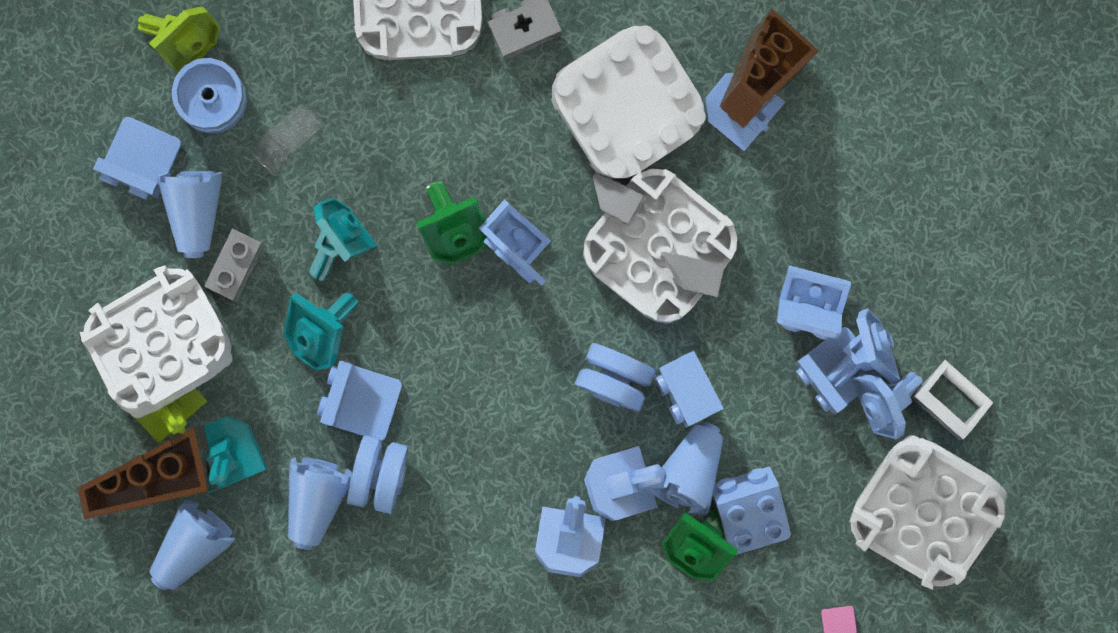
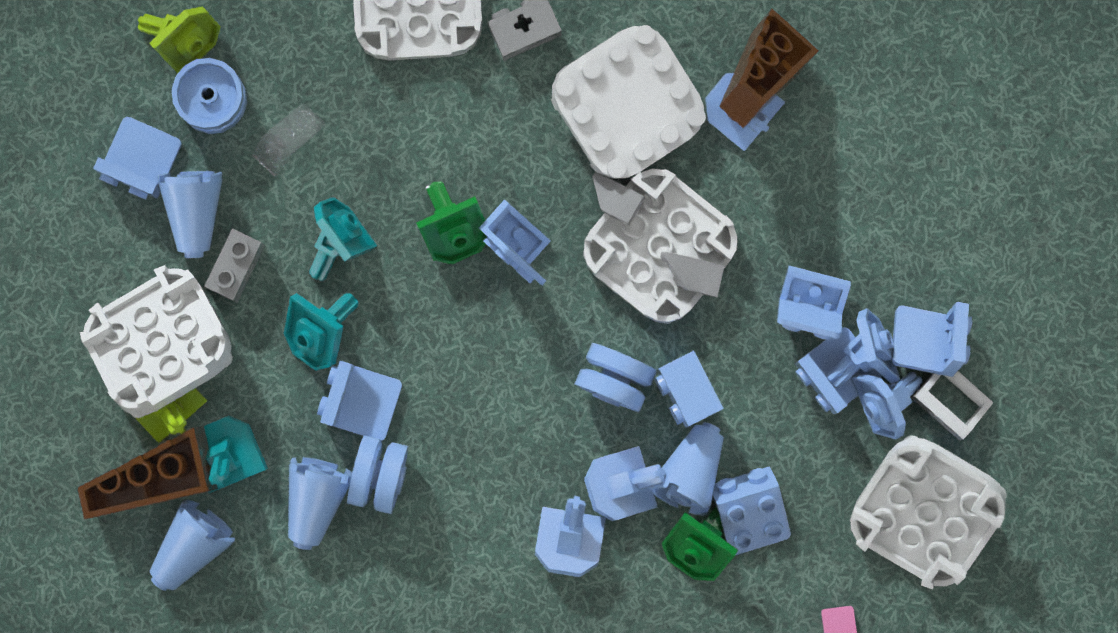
(931, 339): none -> light blue bracket

